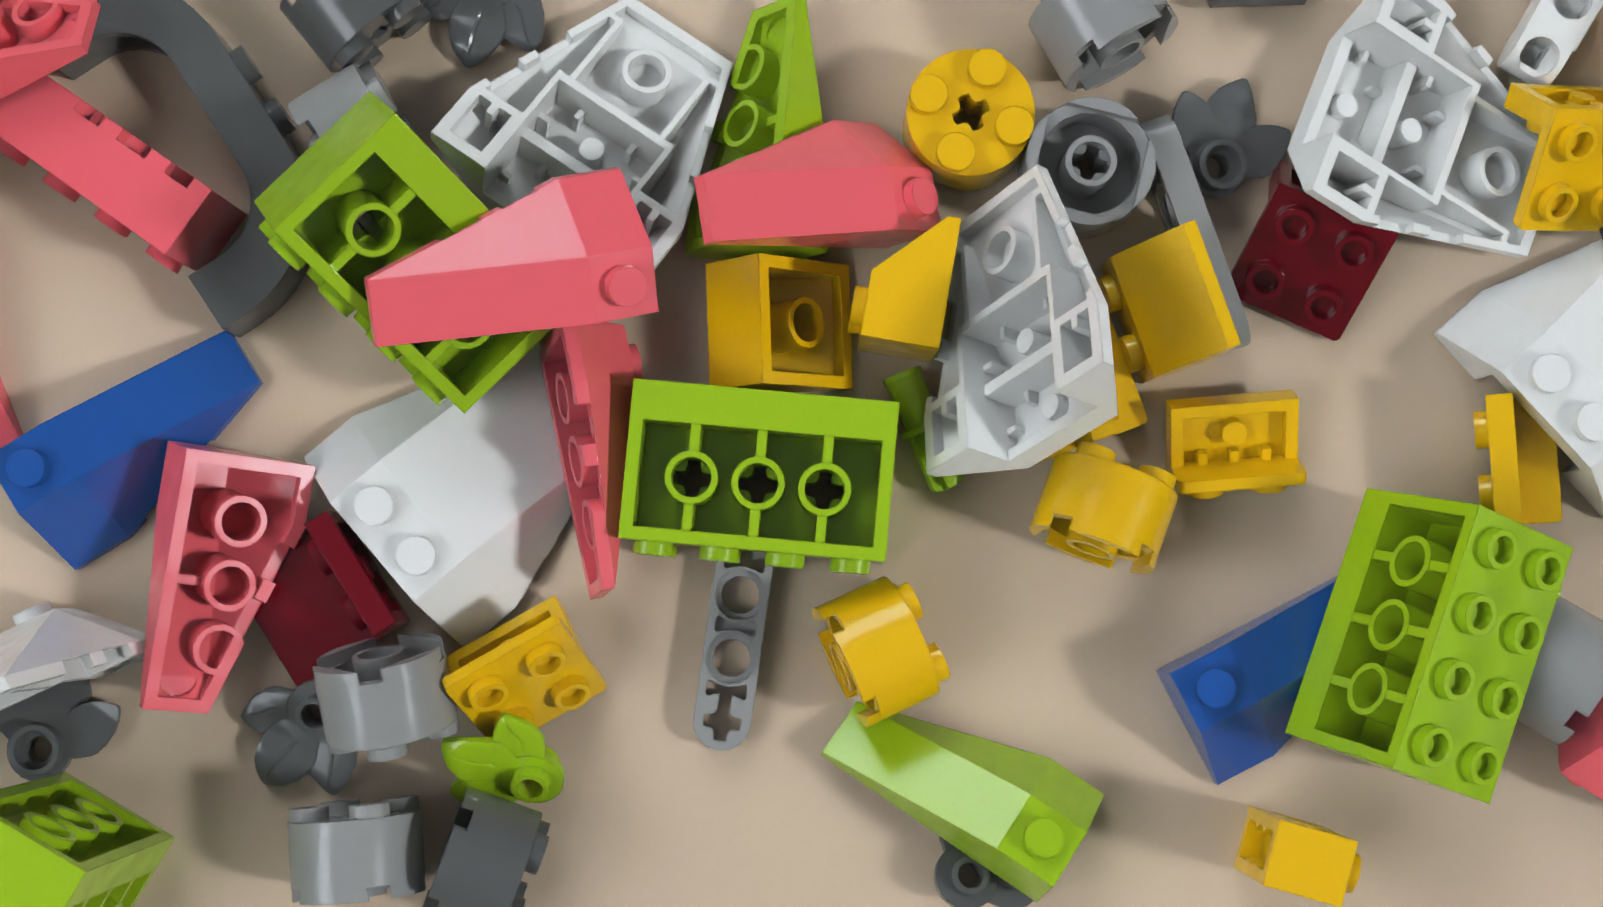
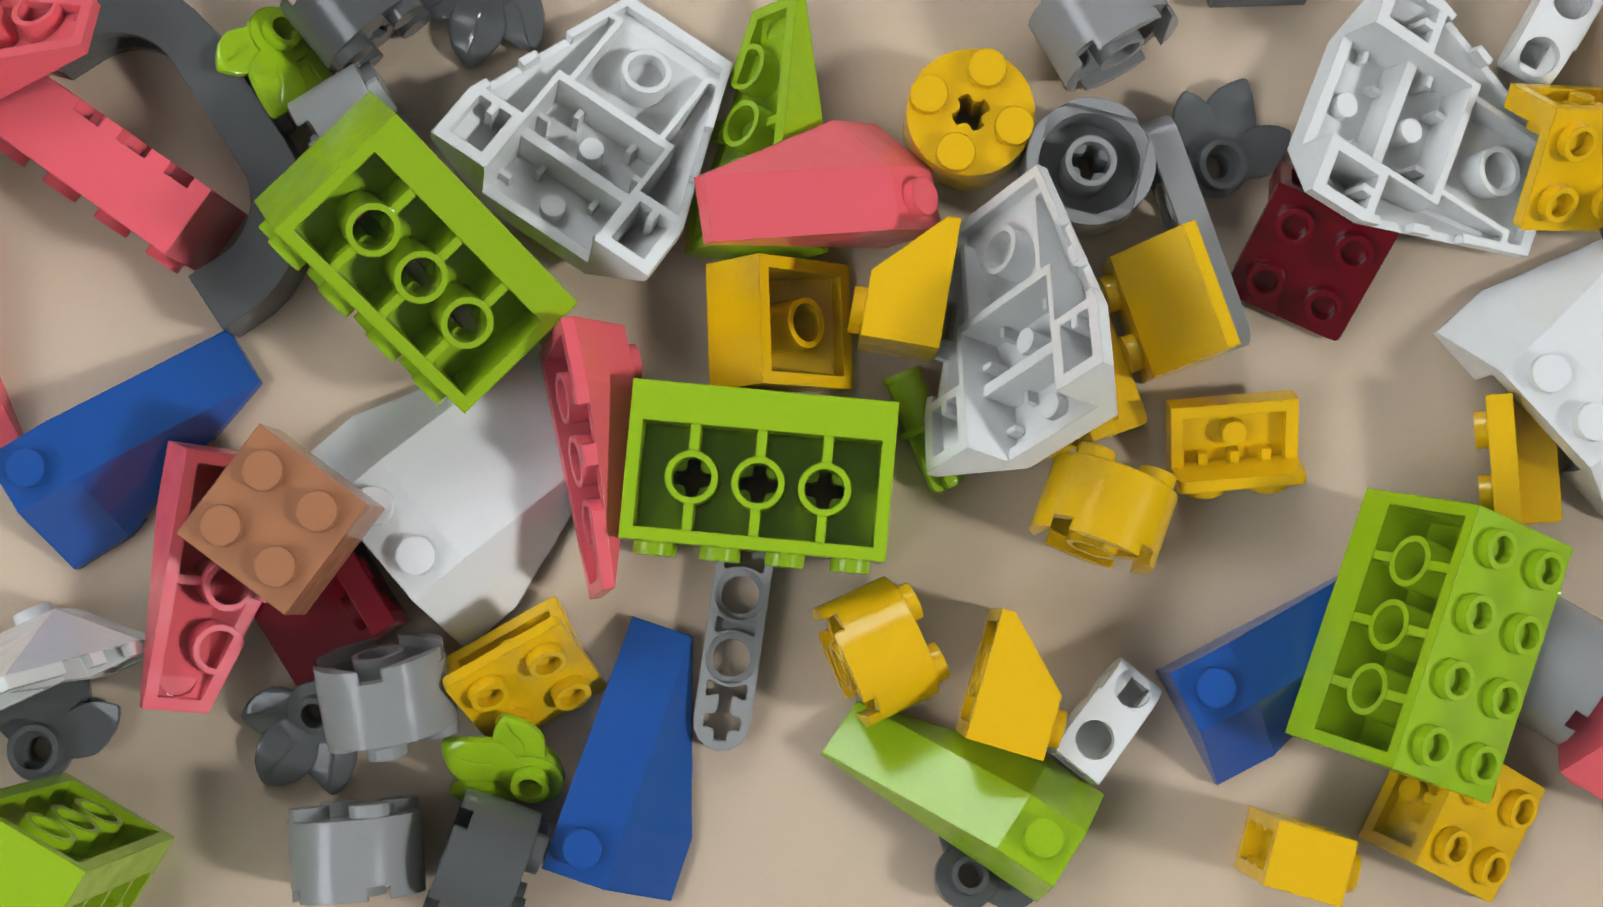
(275, 65): none -> lime plate
(280, 520): none -> nougat brick
(541, 263): coral wedge -> none
(632, 789): none -> blue wedge
(1011, 692): none -> yellow slope
(1106, 721): none -> white leg
(1454, 834): none -> yellow bracket

